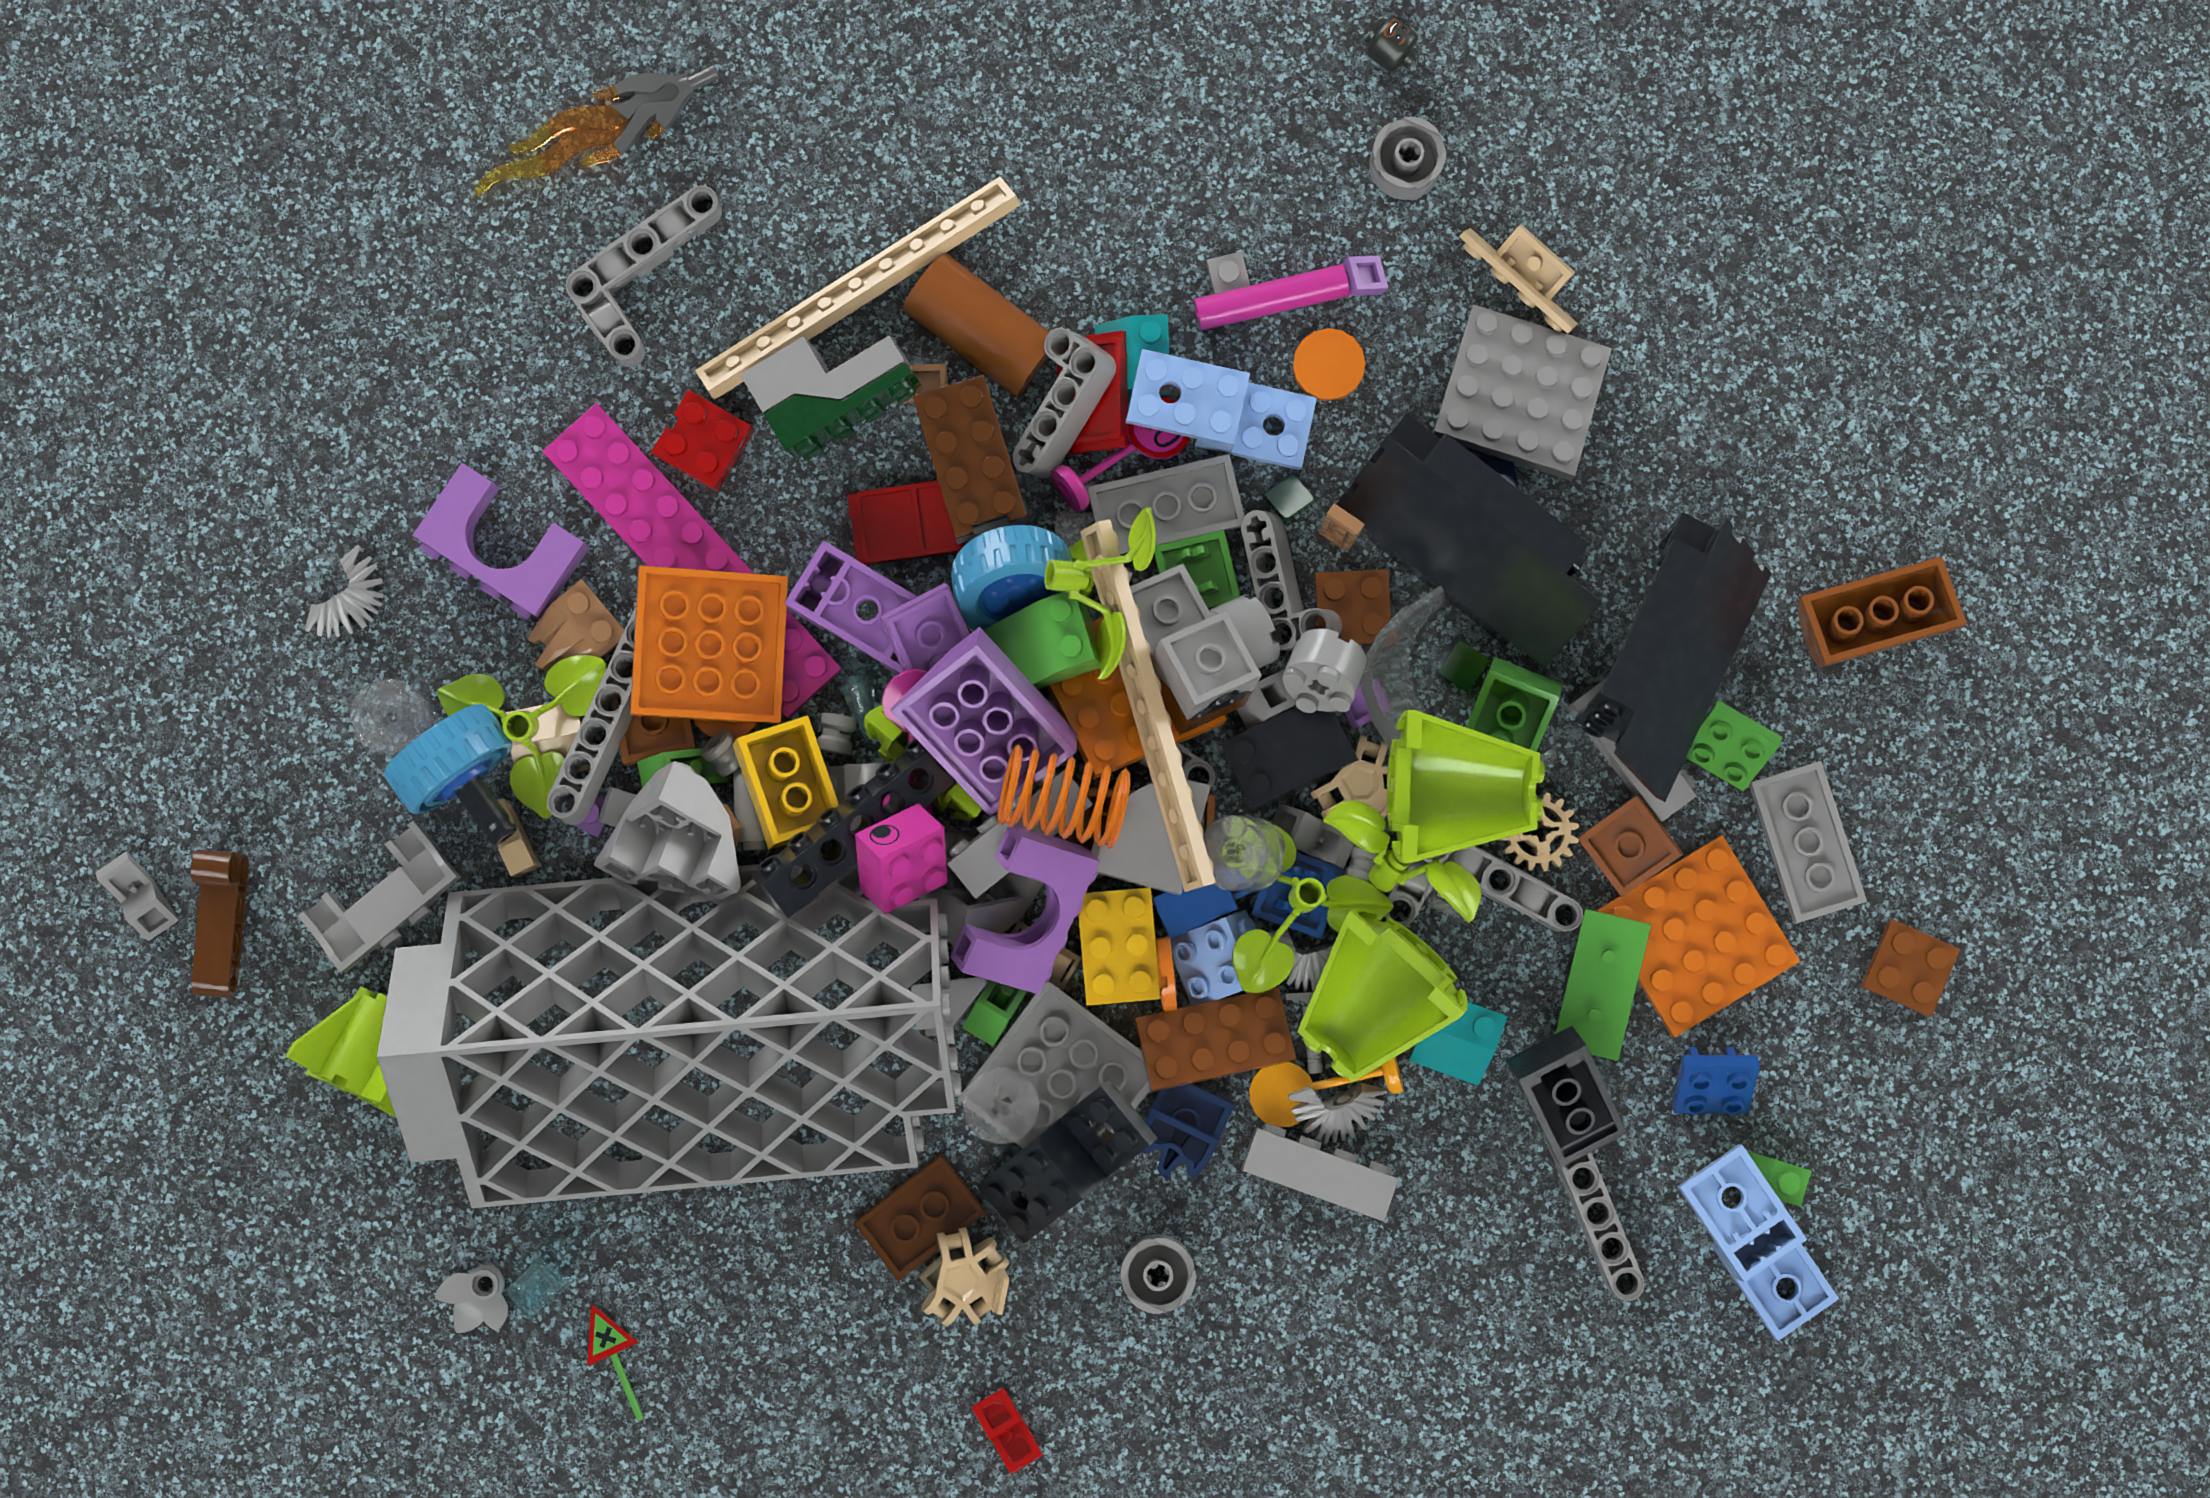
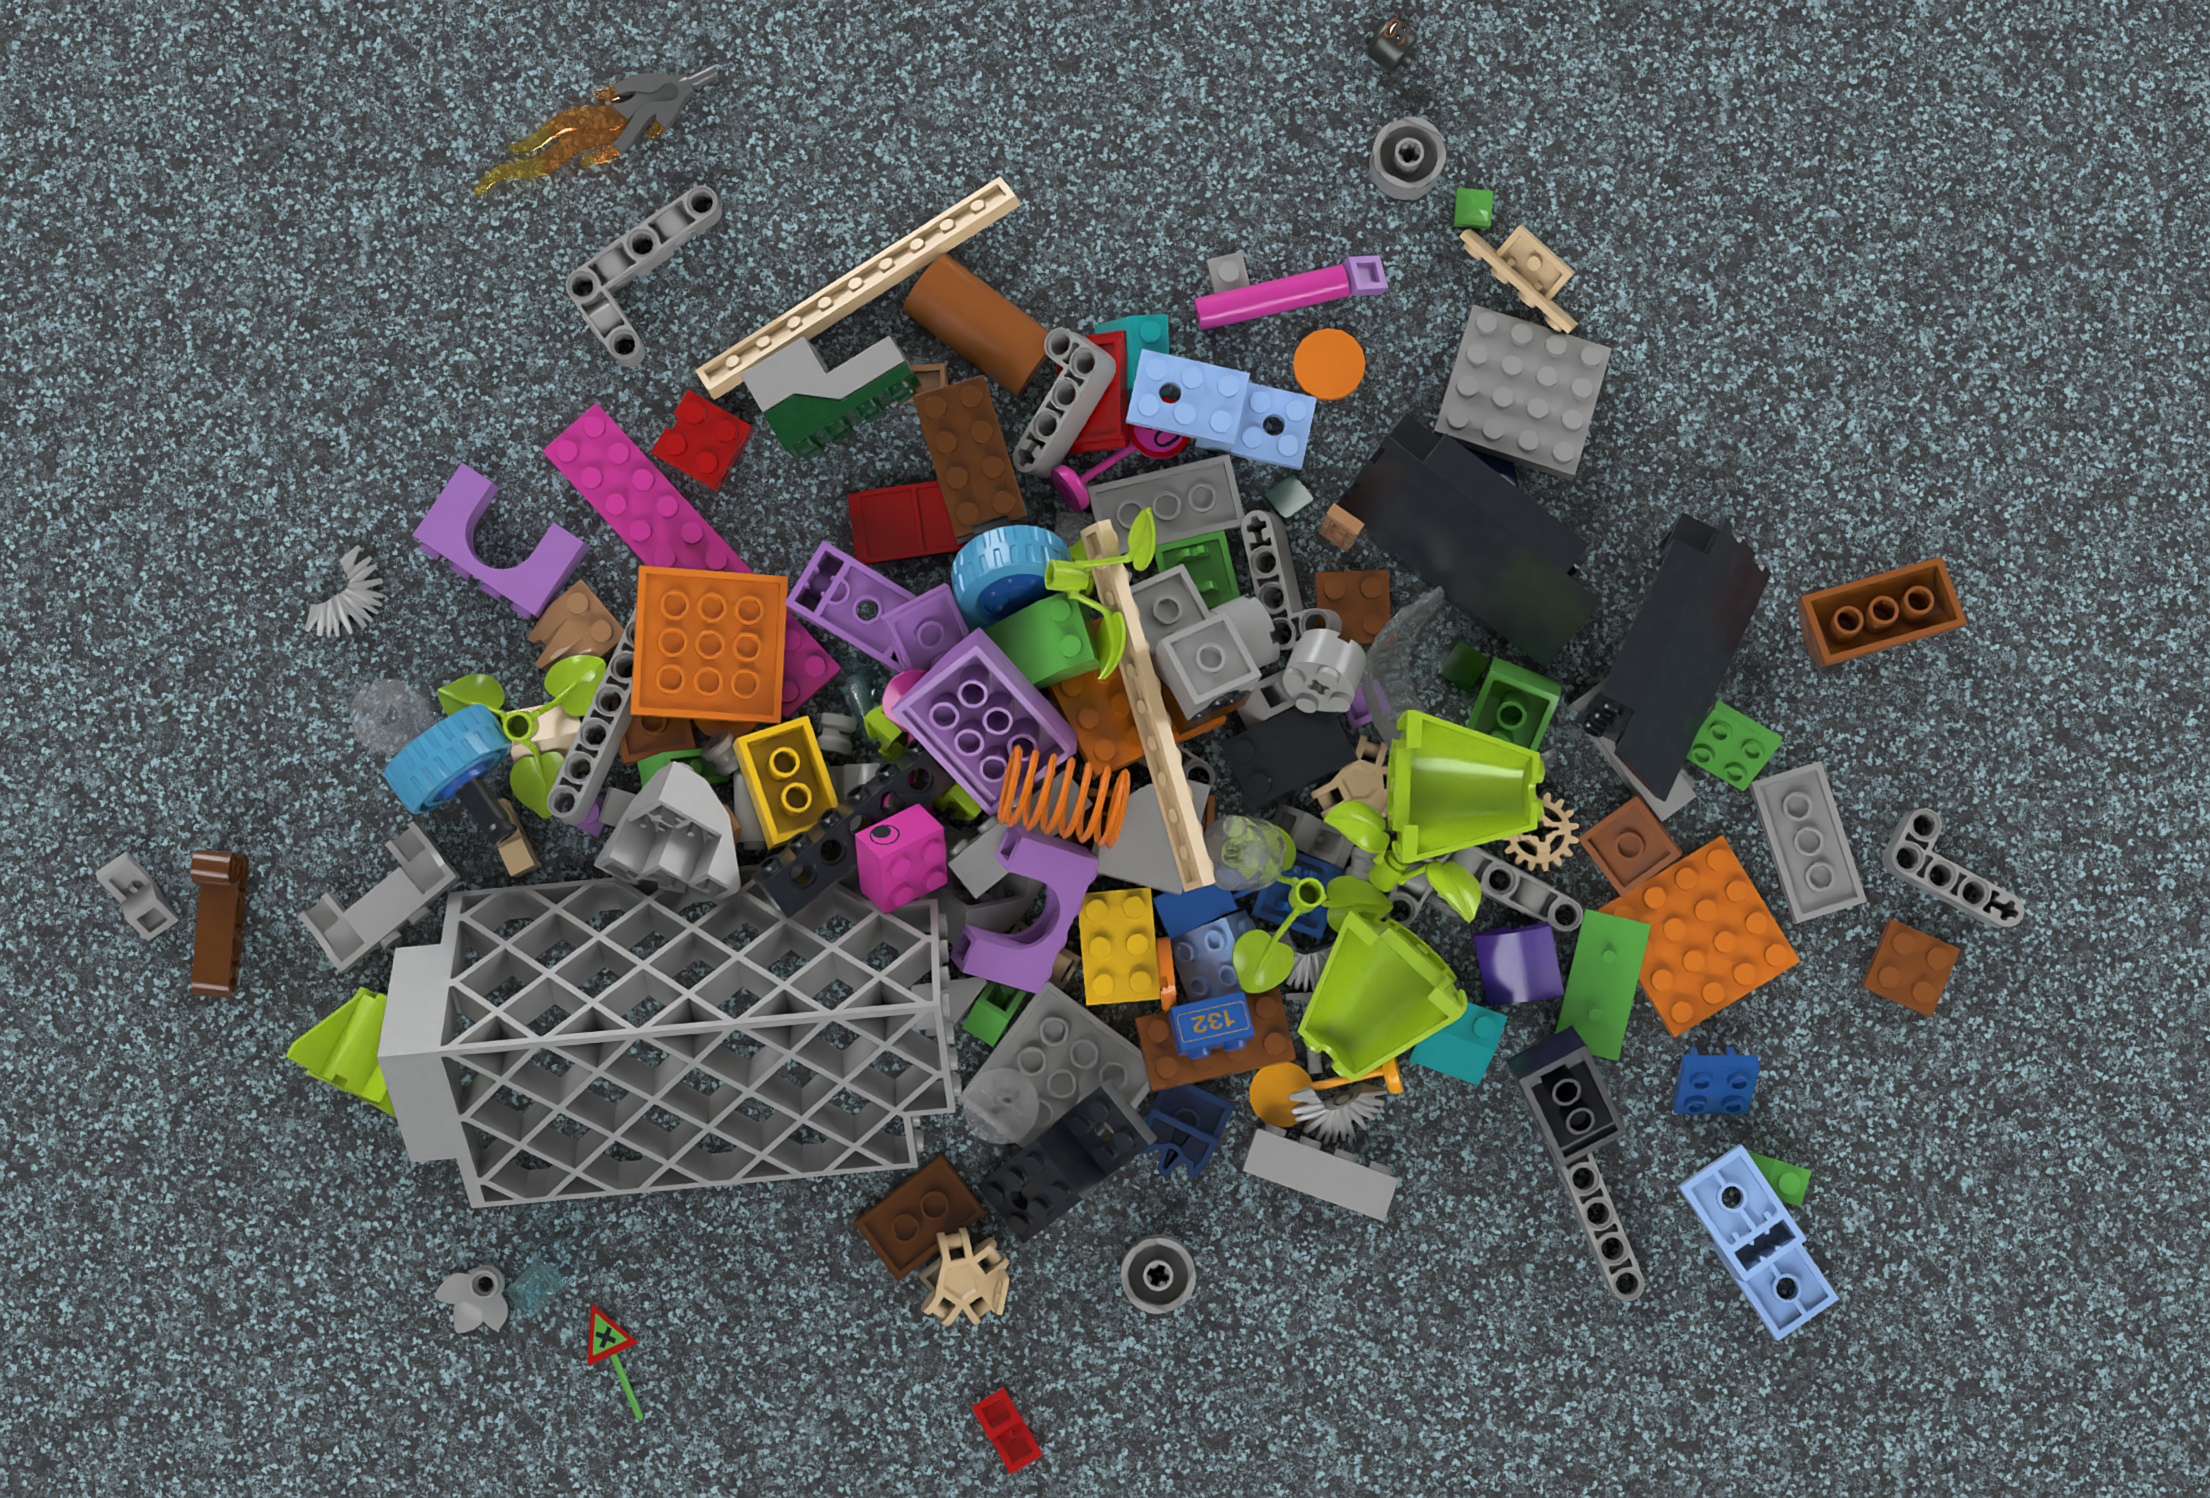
(1211, 1025): none -> blue brick
(1473, 208): none -> bright green tile
(1518, 964): none -> dark purple slope
(1954, 876): none -> light grey beam

